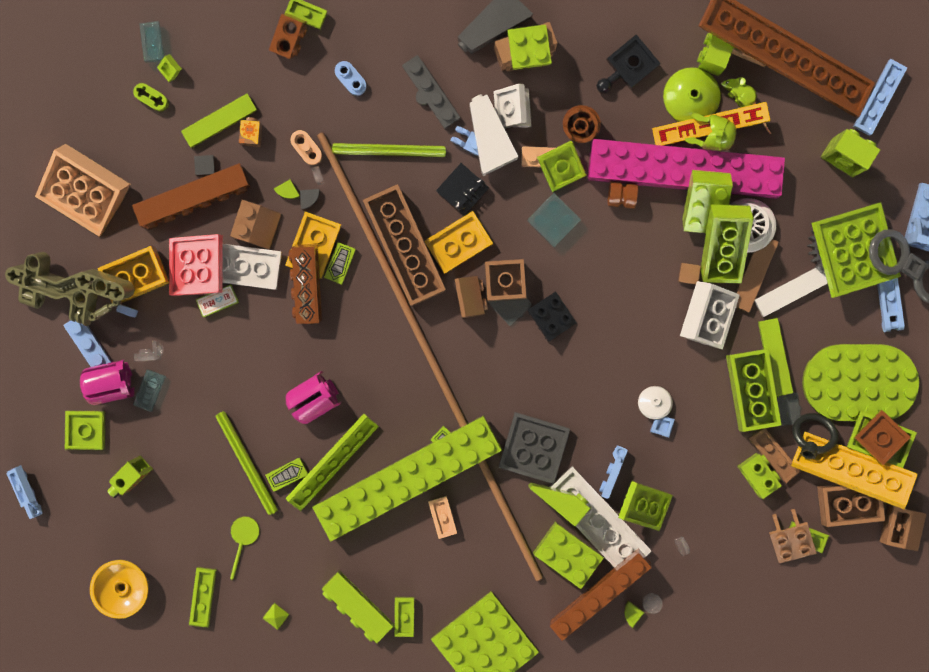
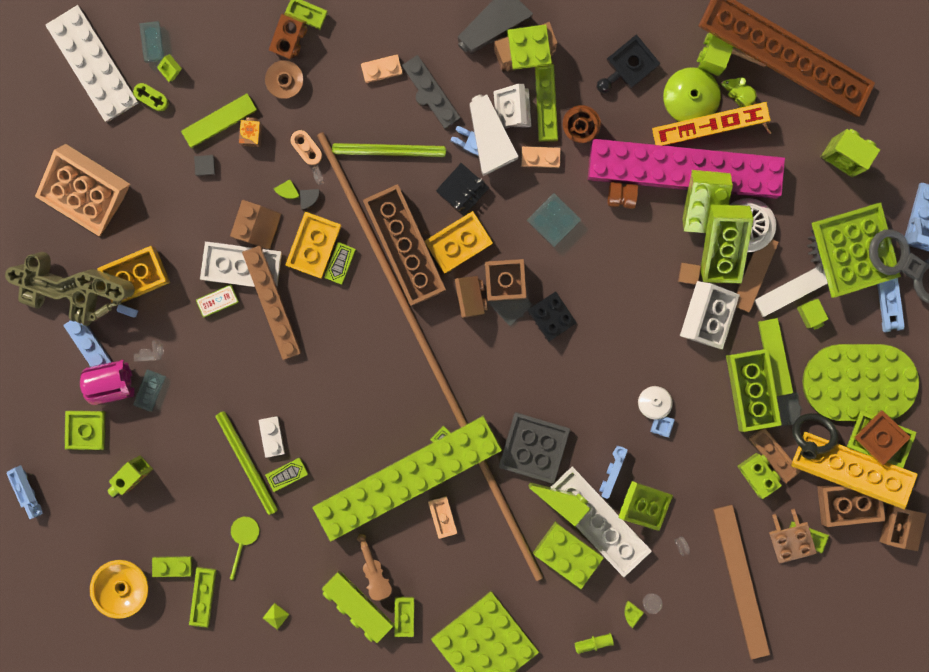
(92, 63): none -> white plate
(172, 566): none -> lime plate
(191, 196): dark orange brick -> none
(196, 265): coral plate -> none
(271, 302): none -> medium nougat plate
(271, 436): none -> white plate
(281, 70): none -> medium nougat dish
(306, 283): dark orange brick -> none
(307, 390): dark pink cylinder -> none
(332, 462): lime plate -> none
(350, 78): light blue plate -> none
(378, 586): none -> medium nougat piece
(381, 68): none -> light nougat plate
(546, 103): none -> lime tile
(561, 166): lime tile -> none
(594, 643): none -> lime axle
(600, 594): dark orange brick -> none
(722, 133): lime hair -> none
(741, 582): none -> medium nougat tile
(813, 314): none -> lime brick
(880, 97): light blue plate -> none

